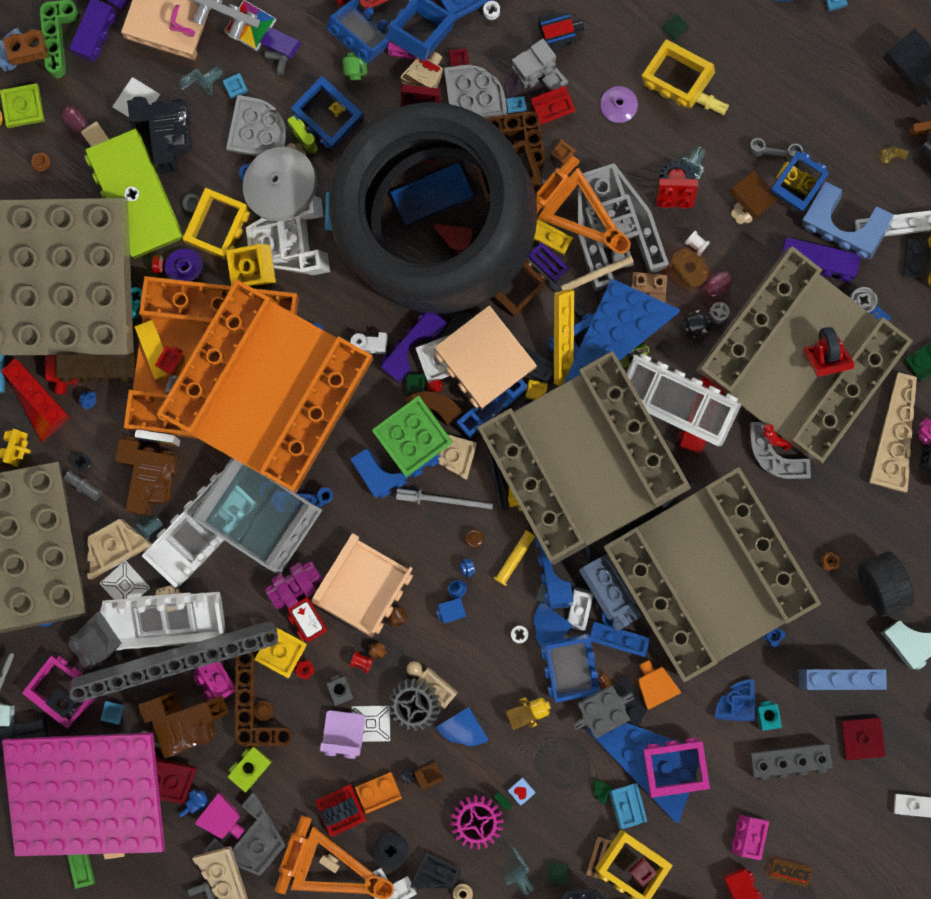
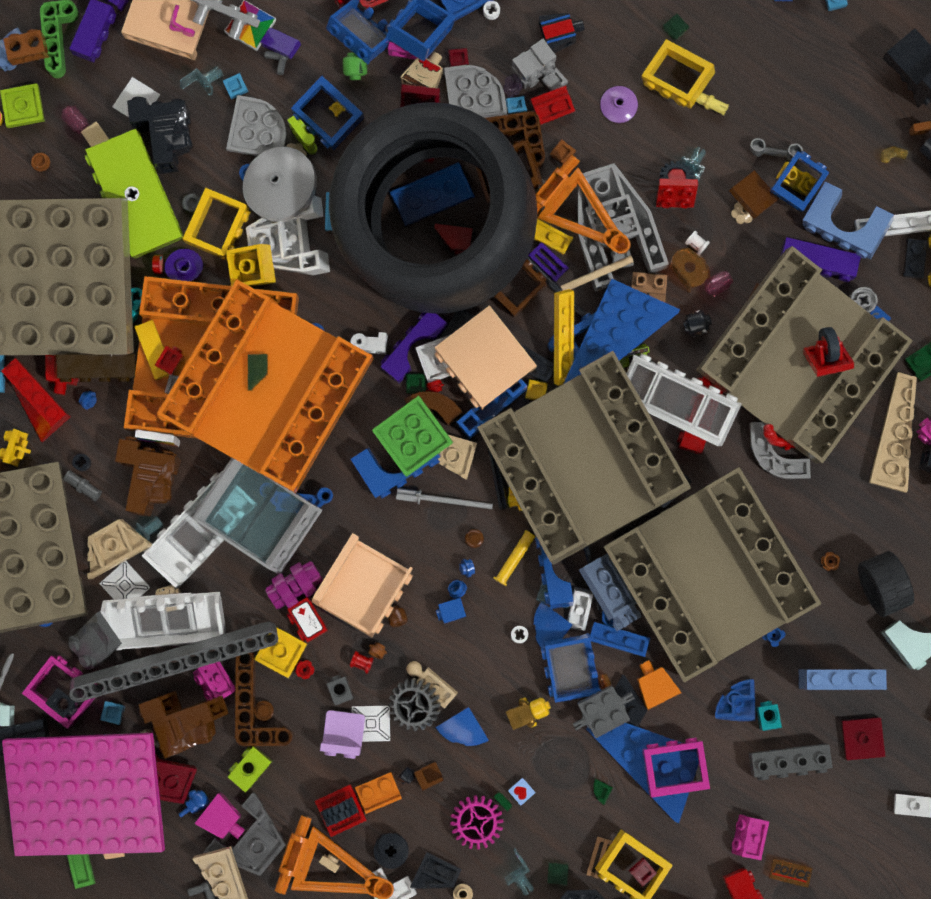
(256, 369): none -> clear green tile
(628, 806): dark azure plate -> none
(720, 309): light grey wheel -> none

